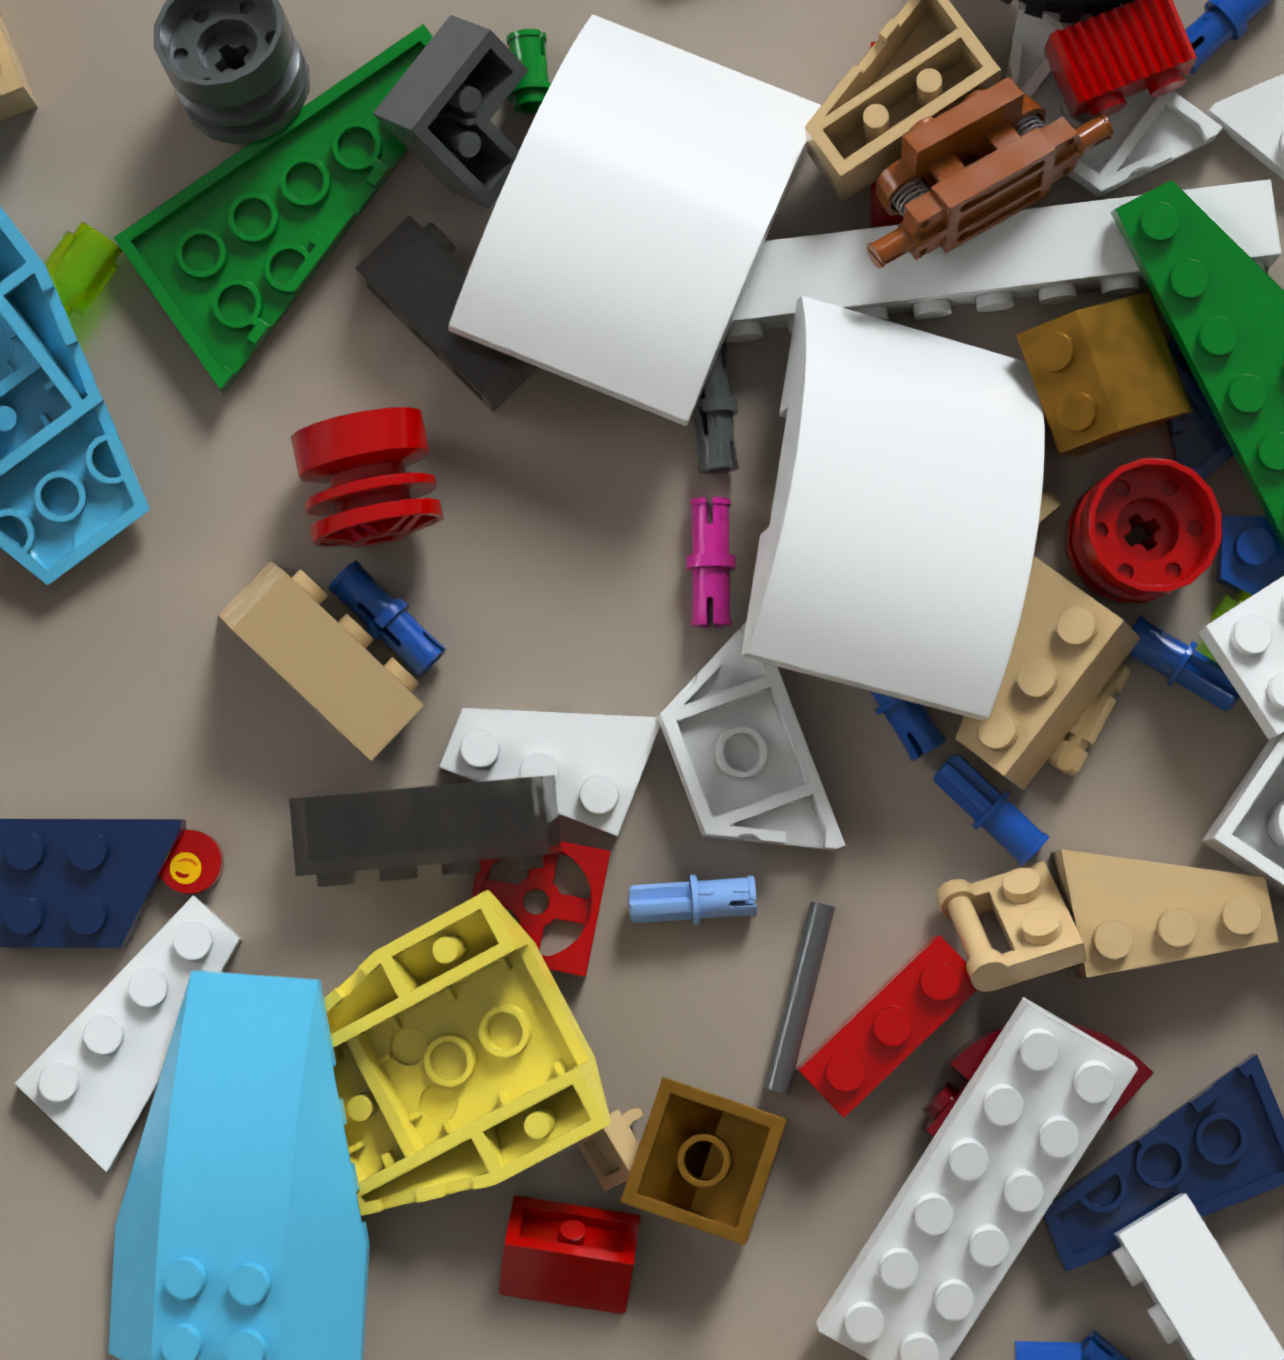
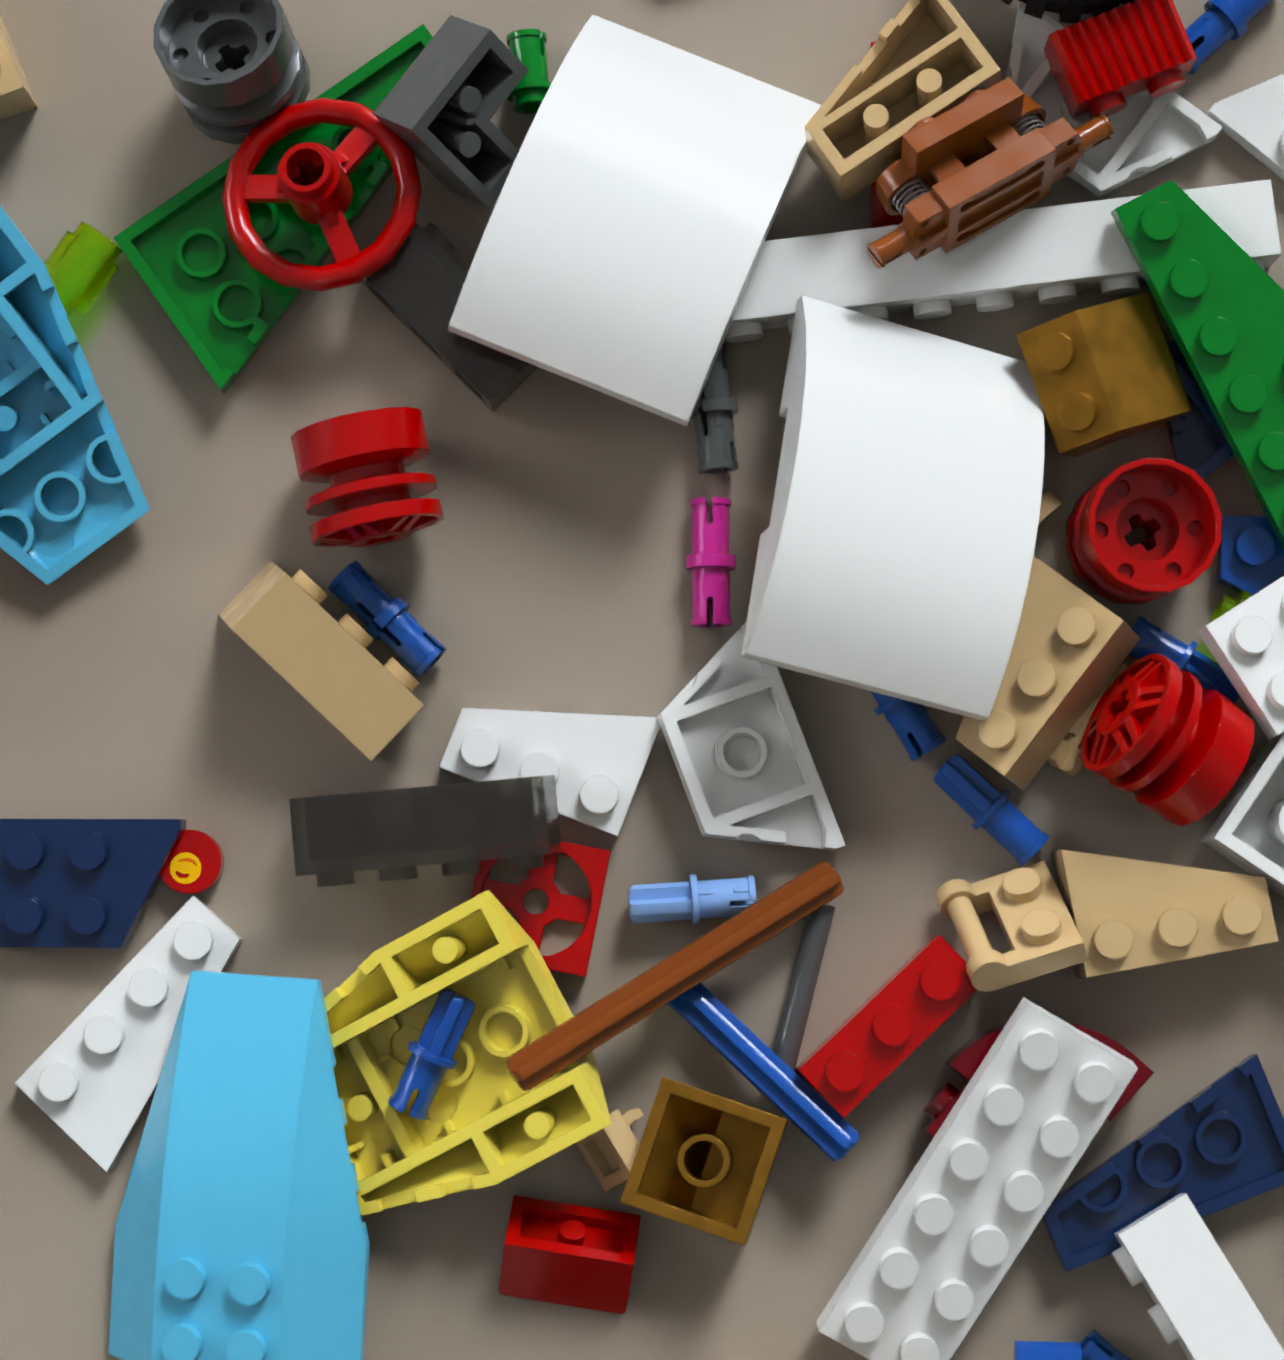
(319, 192): none -> red piece
(433, 1053): none -> blue axle
(674, 976): none -> dark orange axle
(766, 1072): none -> blue axle
(1167, 740): none -> red wheel

